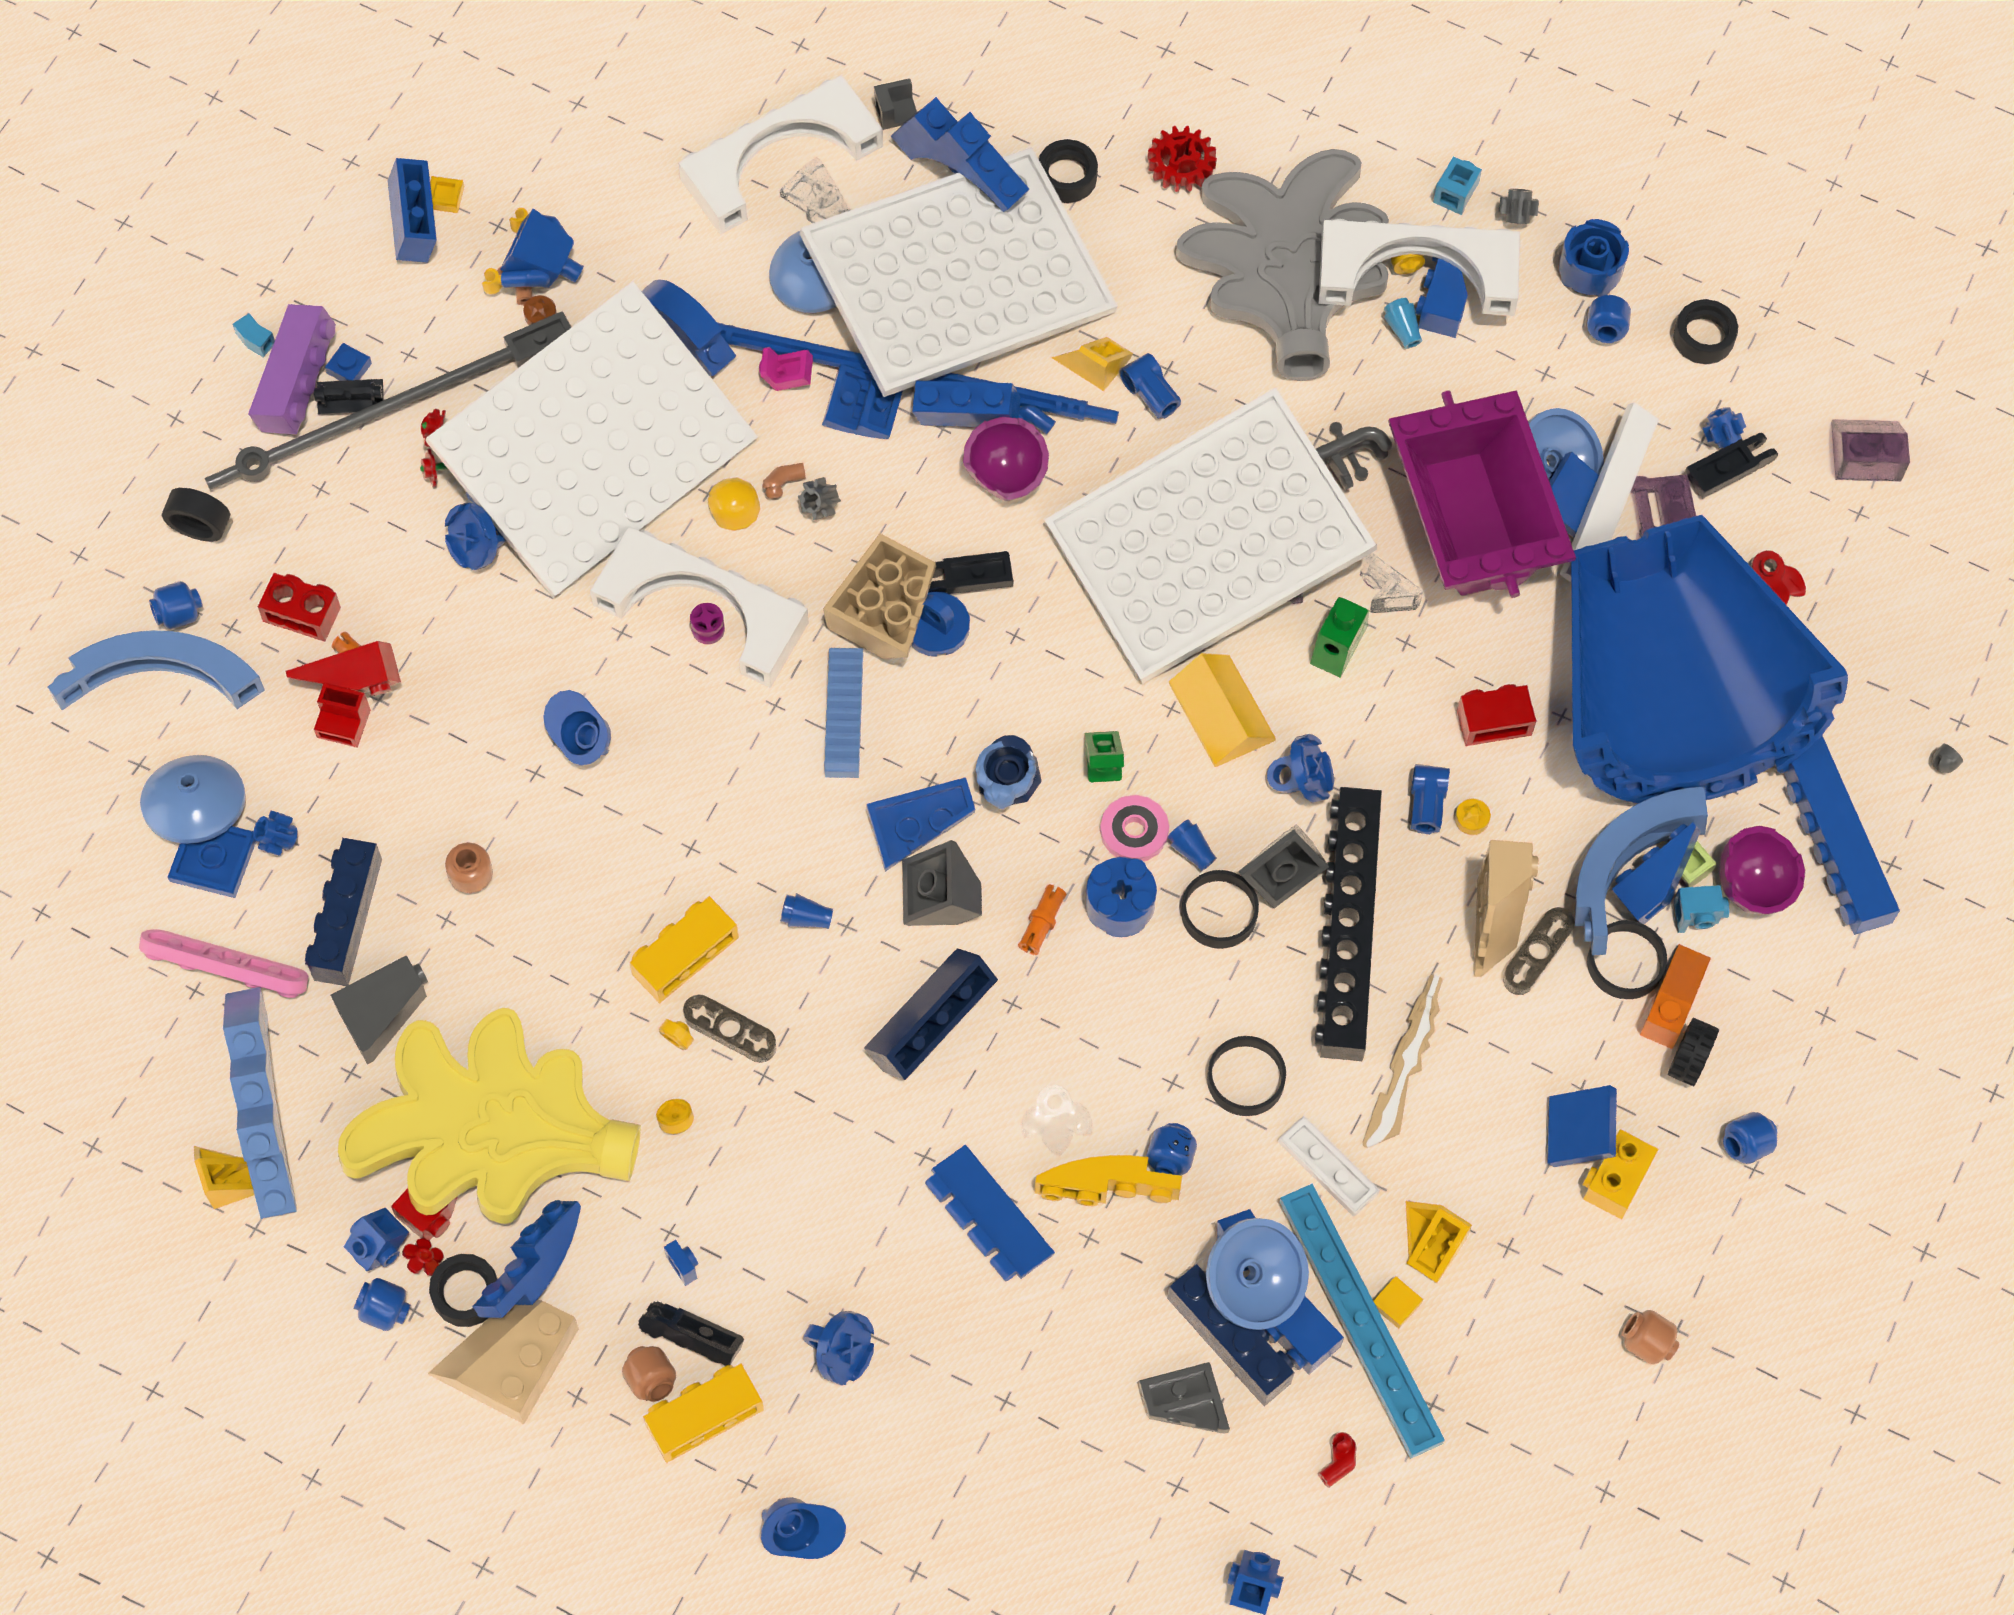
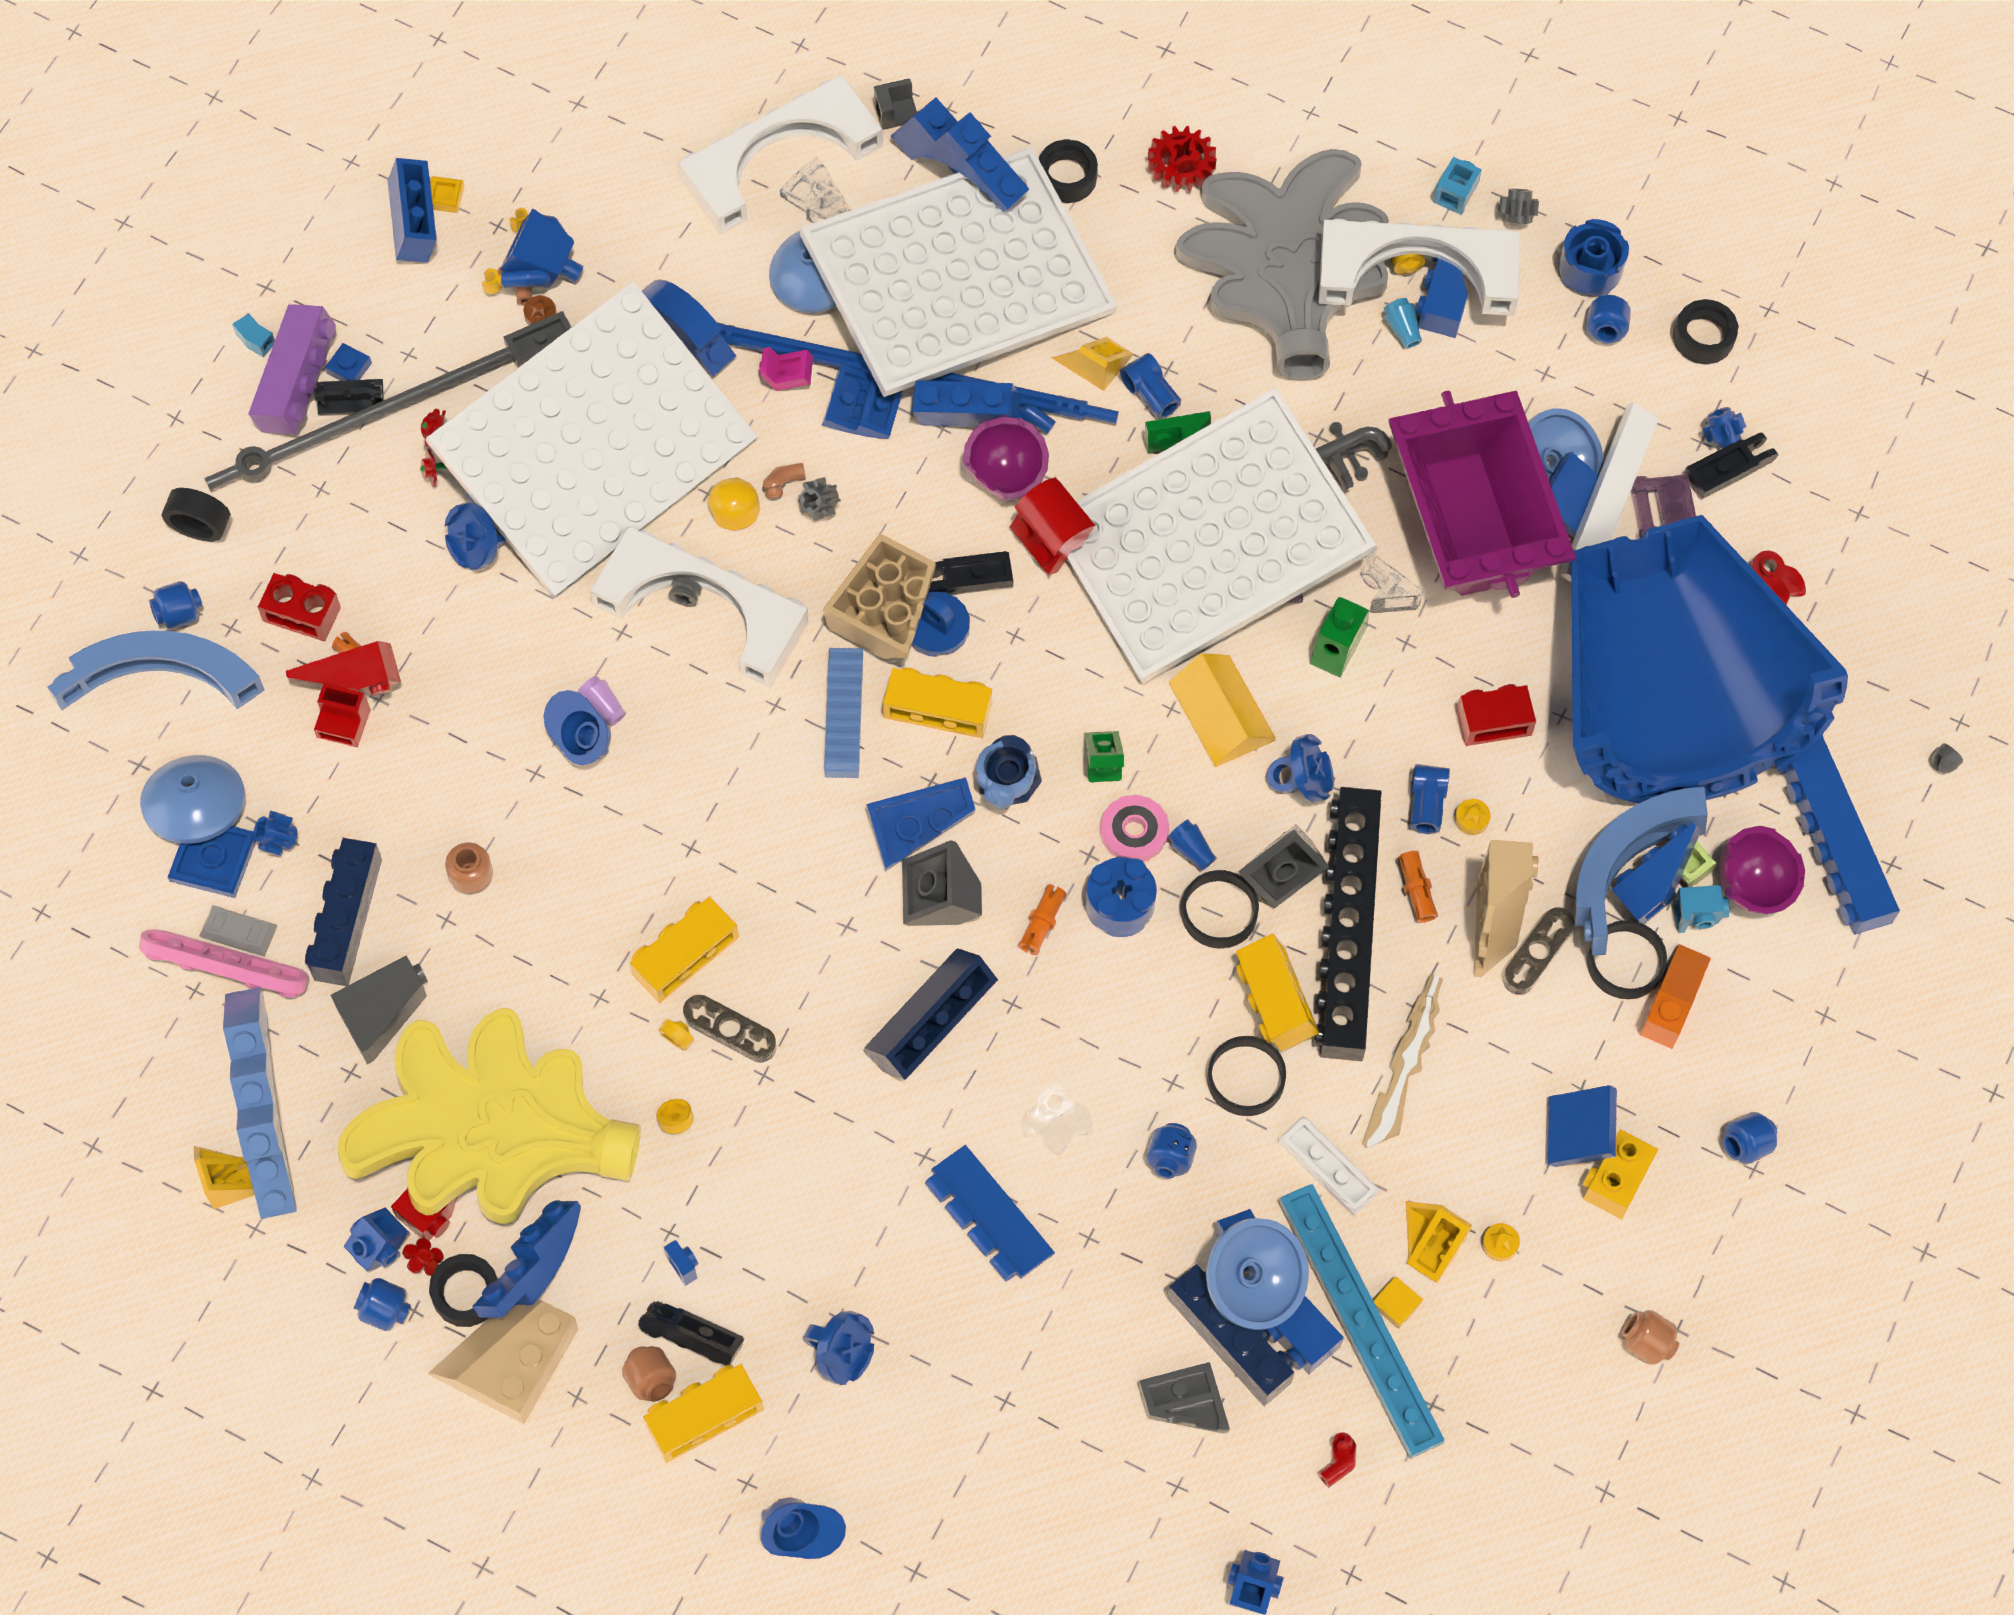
(238, 930): none -> light grey tile
(603, 700): none -> lavender cone
(685, 592): none -> dark grey bush
(706, 615): magenta wheel -> none
(803, 912): blue cone -> none
(937, 702): none -> yellow brick
(1051, 524): none -> red brick
(1092, 1177): yellow slope -> none
(1167, 432): none -> green slope
(1276, 993): none -> yellow brick
(1417, 886): none -> orange pin
(1501, 1242): none -> yellow tile
(1693, 1051): black tyre -> none
(1869, 450): slope -> none

